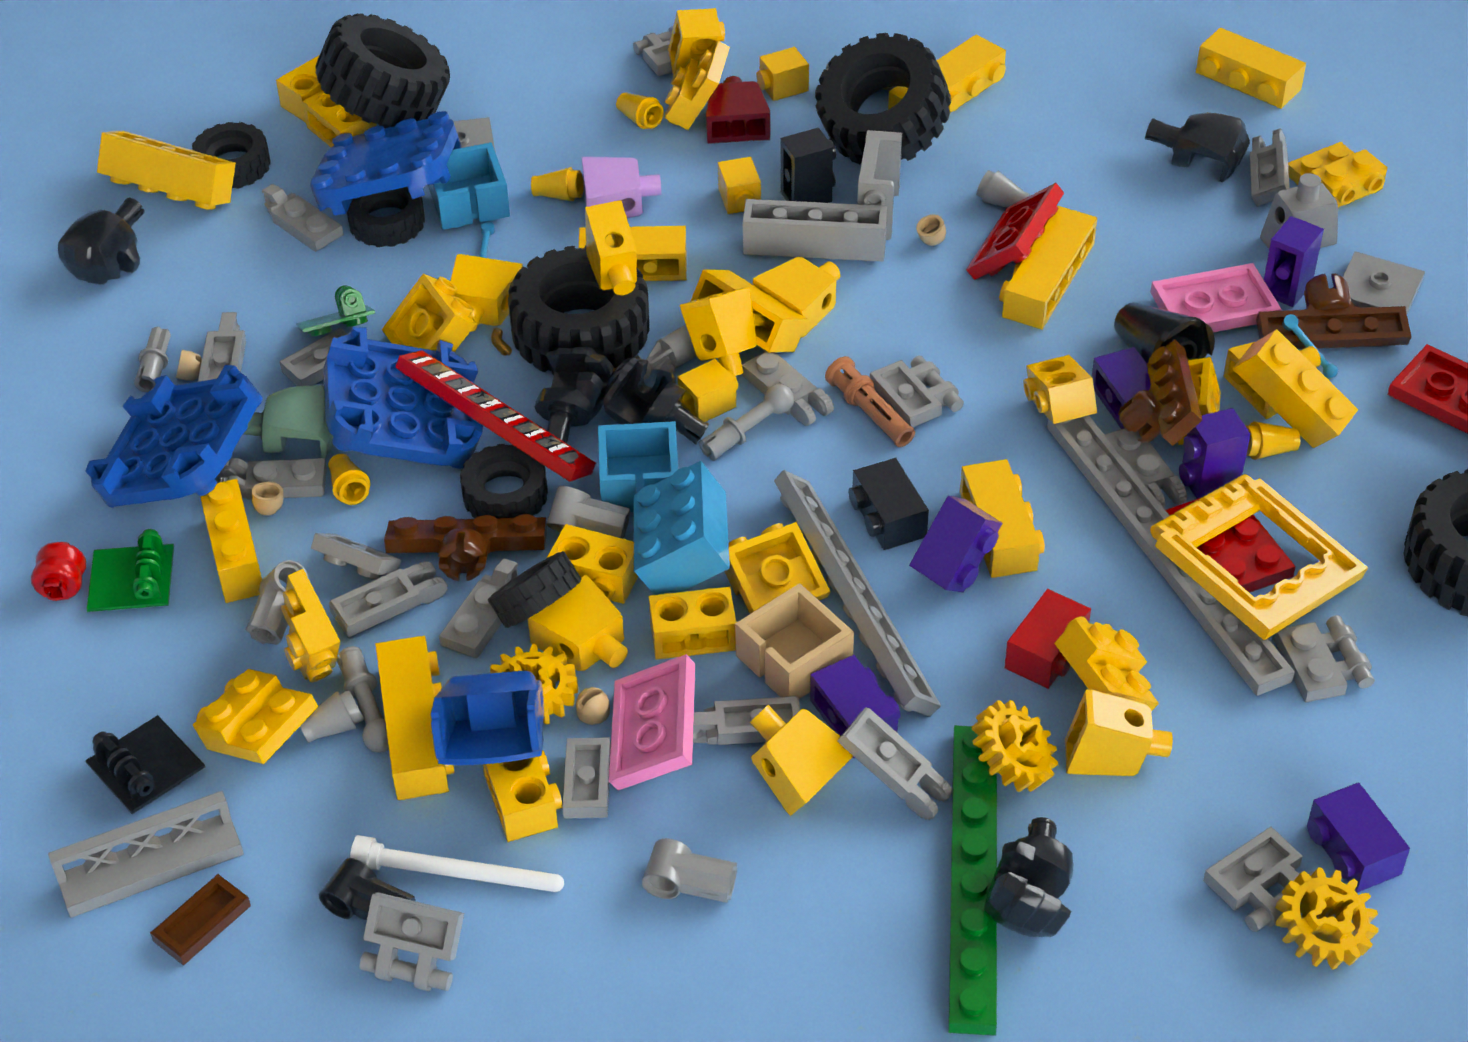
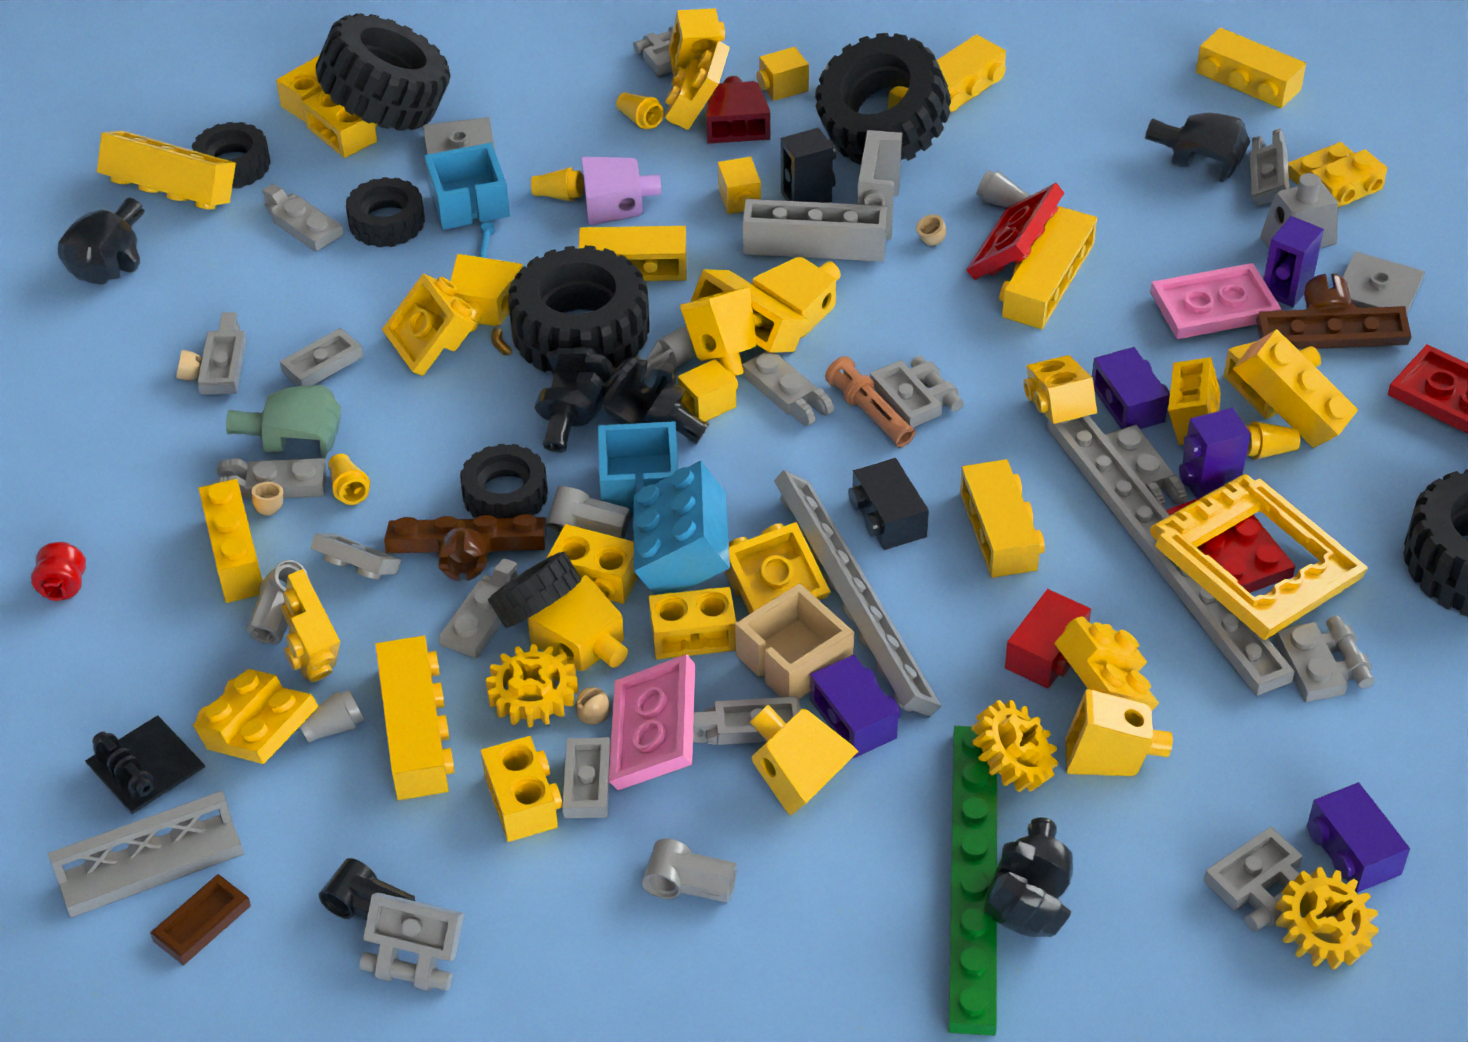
(131, 575): green hinge -> none
(152, 359): light grey axle -> none
(176, 439): blue plate -> none
(350, 312): hinge -> none
(361, 685): light grey pin -> none
(375, 855): white piece -> none
(385, 160): blue plate -> none
(387, 597): light grey hinge -> none
(388, 413): blue plate -> none
(488, 718): blue piece -> none
(495, 415): red tile -> none
(616, 263): yellow torso -> none
(777, 400): light grey pin -> none
(895, 763): light grey hinge -> none
(956, 544): dark purple brick -> none
(1153, 327): black cone -> none
(1169, 404): reddish brown plate -> none
(1290, 323): dark azure hinge -> none

